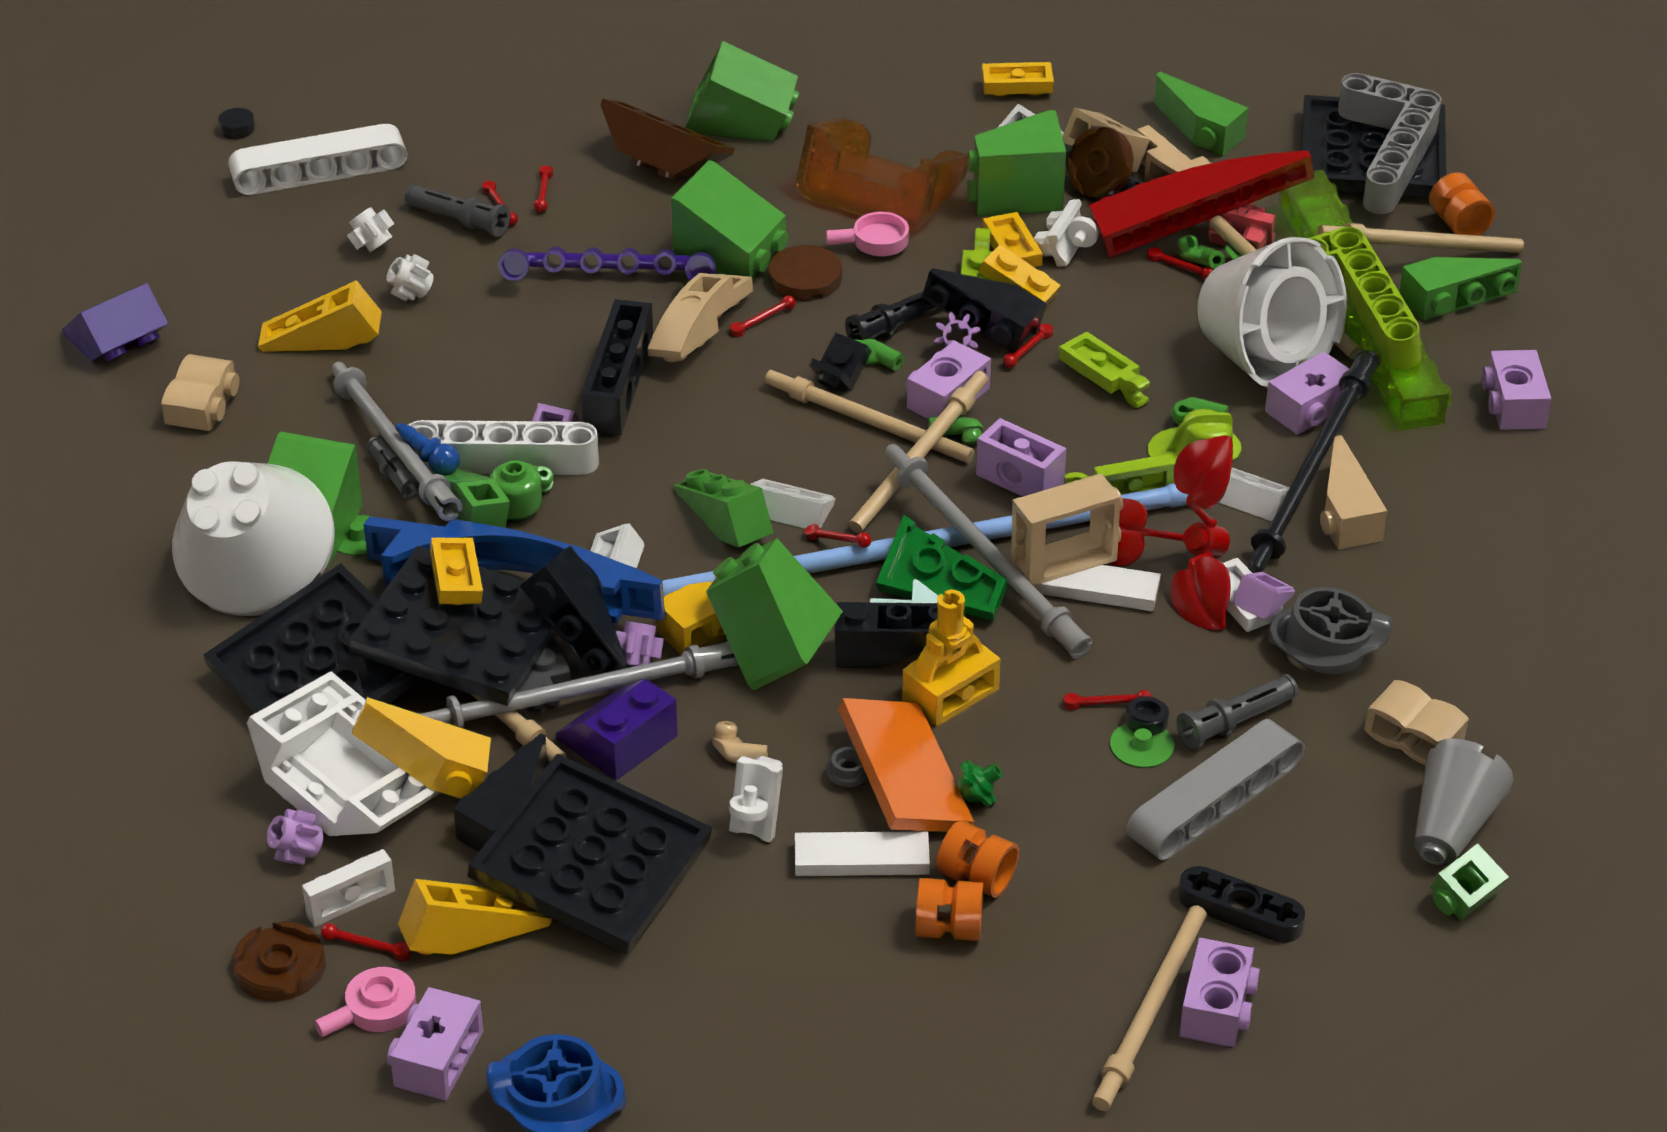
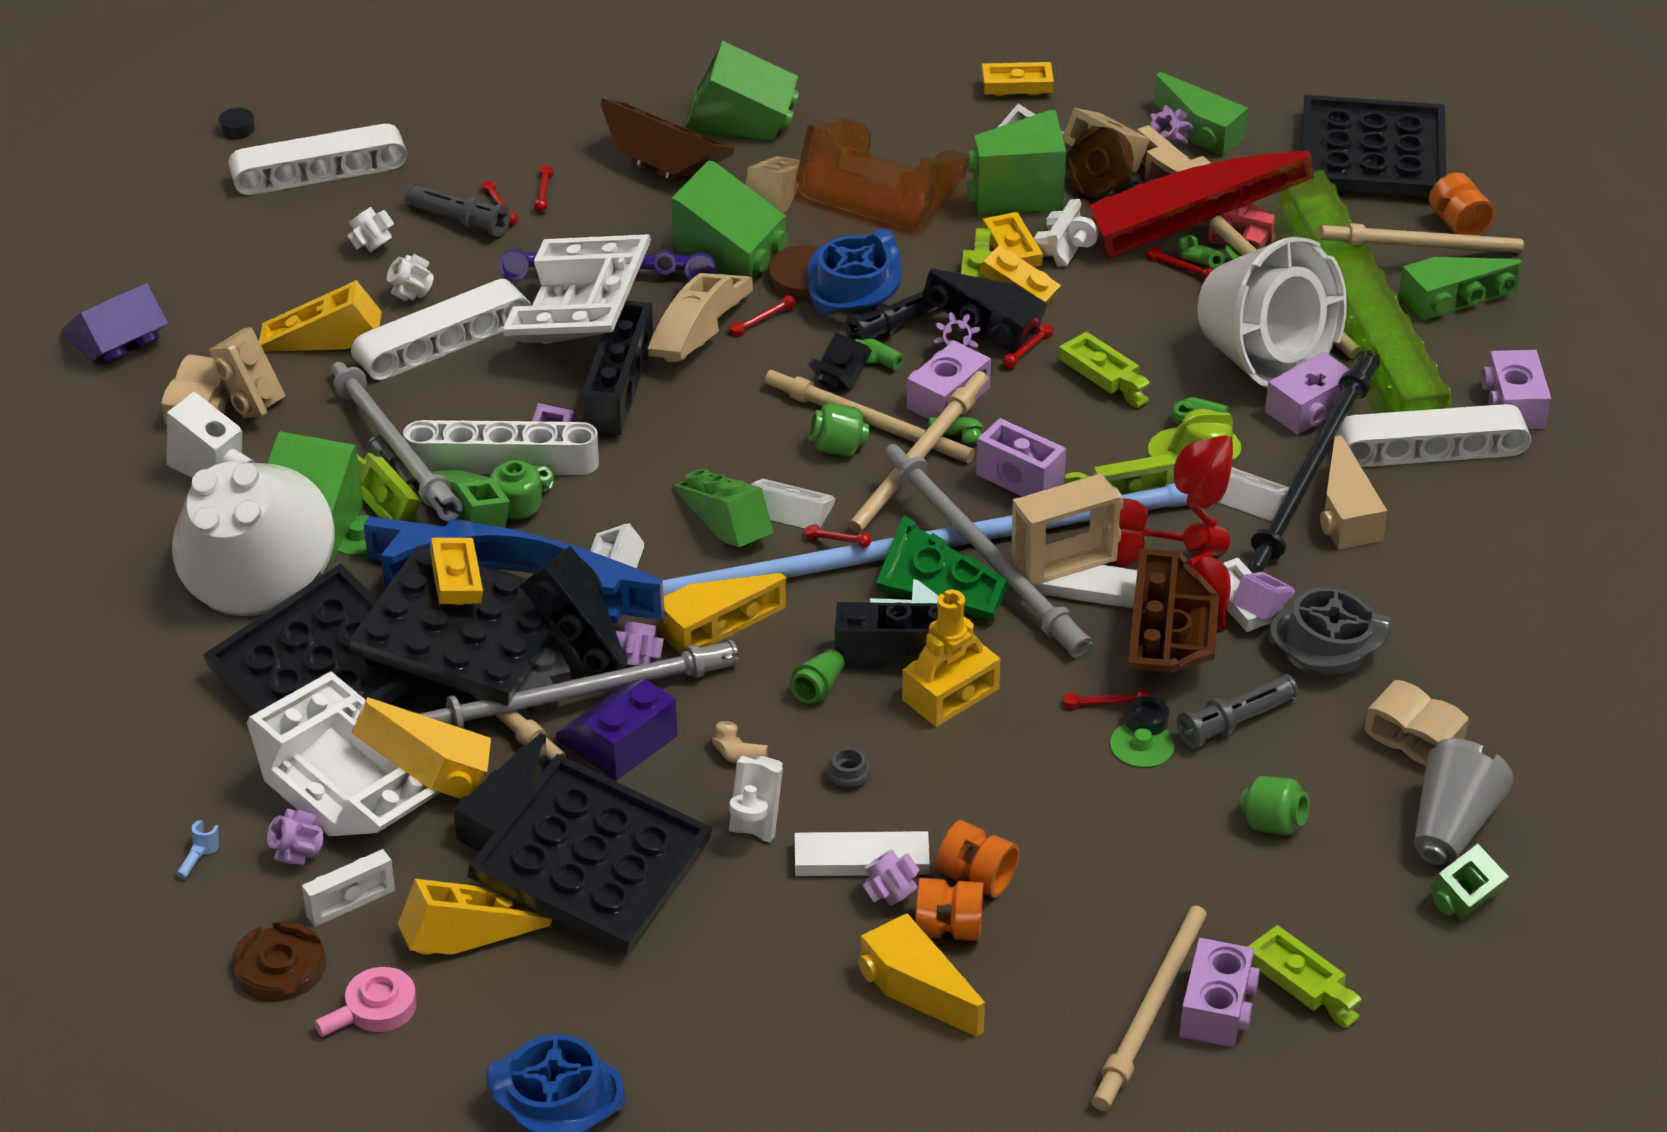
(201, 437): none -> white torso
(202, 844): none -> light blue hand
(246, 373): none -> tan bracket
(386, 490): none -> lime plate
(399, 950): red hinge -> none
(435, 1043): lavender brick -> none
(436, 330): none -> white beam
(442, 458): blue bar -> none
(580, 288): none -> white slope
(770, 611): bright green slope -> none
(775, 181): none -> tan slope
(816, 676): none -> bright green cone
(838, 429): none -> bright green head
(854, 272): none -> blue piece
(874, 234): bright pink piece -> none
(891, 877): none -> lavender gear
(904, 764): orange tile -> none
(919, 975): none -> yellow slope
(978, 782): green plant -> none
(1171, 615): none -> reddish brown wedge
(1180, 129): none -> lavender gear
(1214, 789): light grey beam -> none
(1274, 904): black beam -> none
(1275, 805): none -> bright green head
(1305, 975): none -> lime plate
(1374, 296): lime beam -> none
(1412, 121): light grey beam -> none
(1436, 435): none -> white beam

